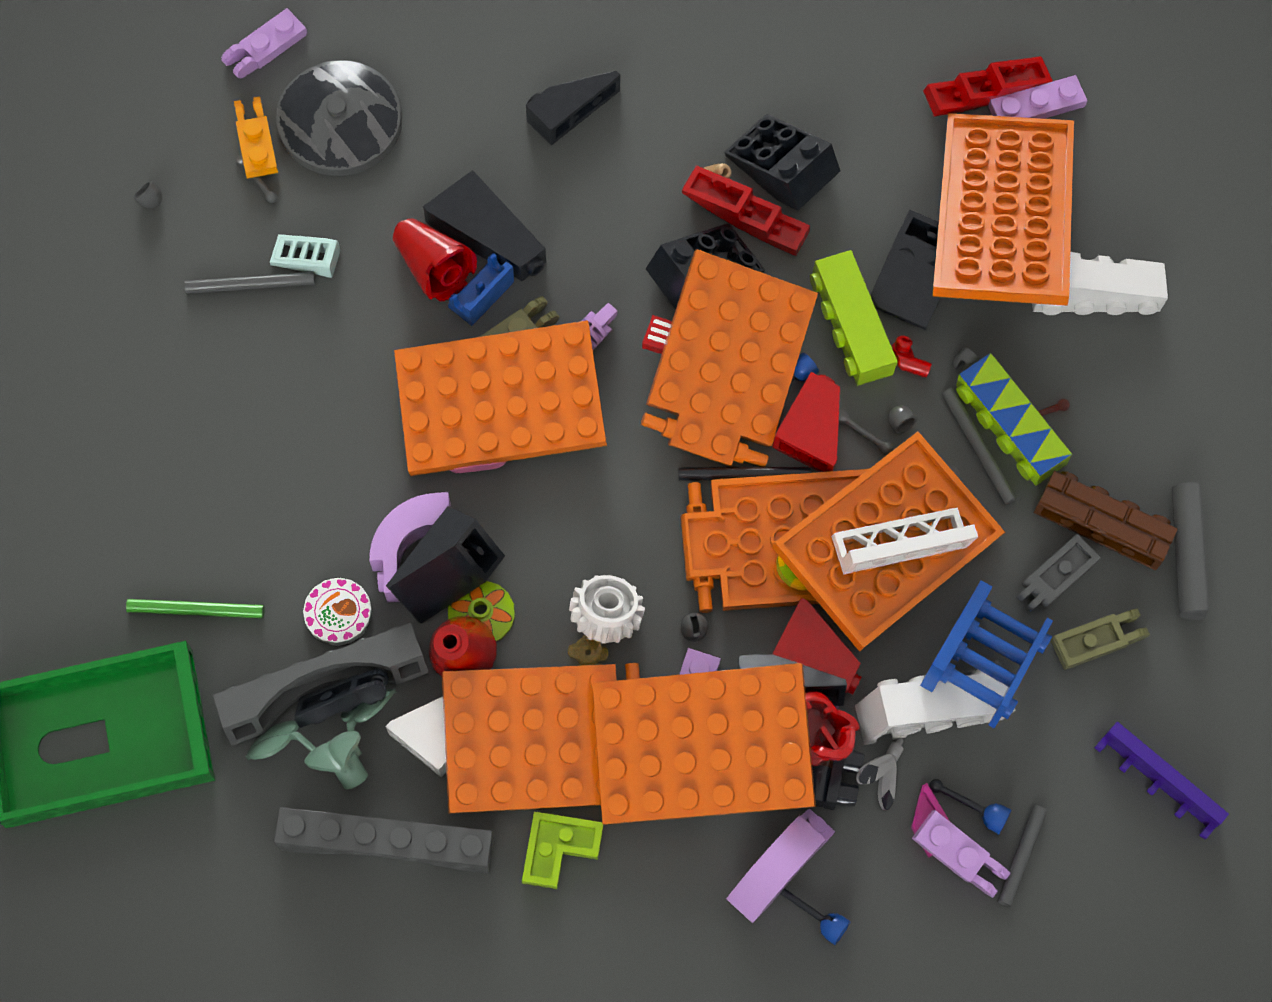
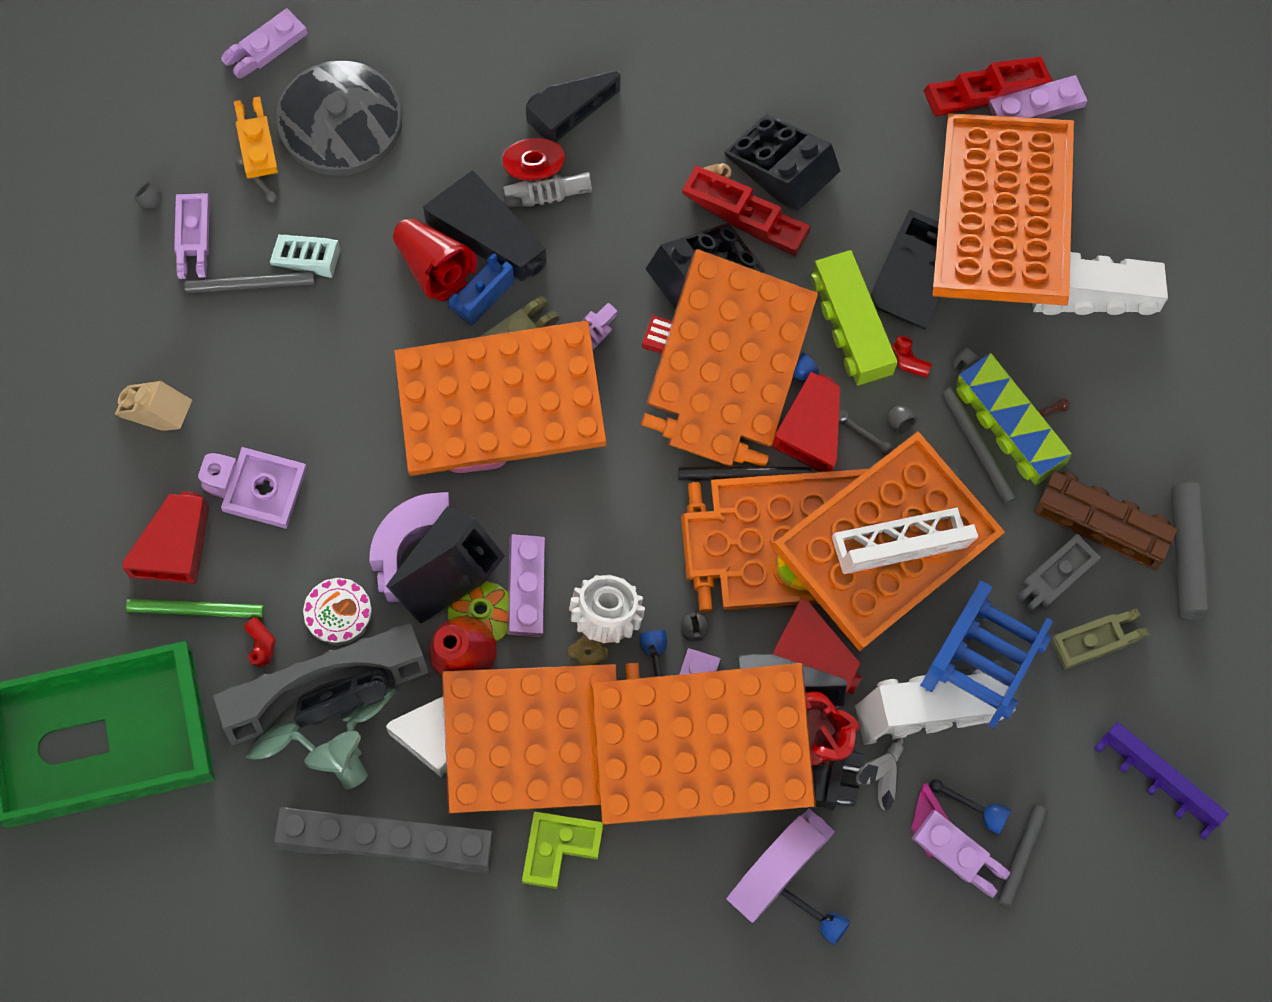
(153, 405): none -> tan slope
(171, 542): none -> red slope
(192, 232): none -> lavender hinge
(239, 478): none -> lavender plate
(264, 643): none -> red arm
(525, 585): none -> lavender plate
(528, 192): none -> light grey hinge
(533, 159): none -> red dish
(653, 645): none -> blue hinge

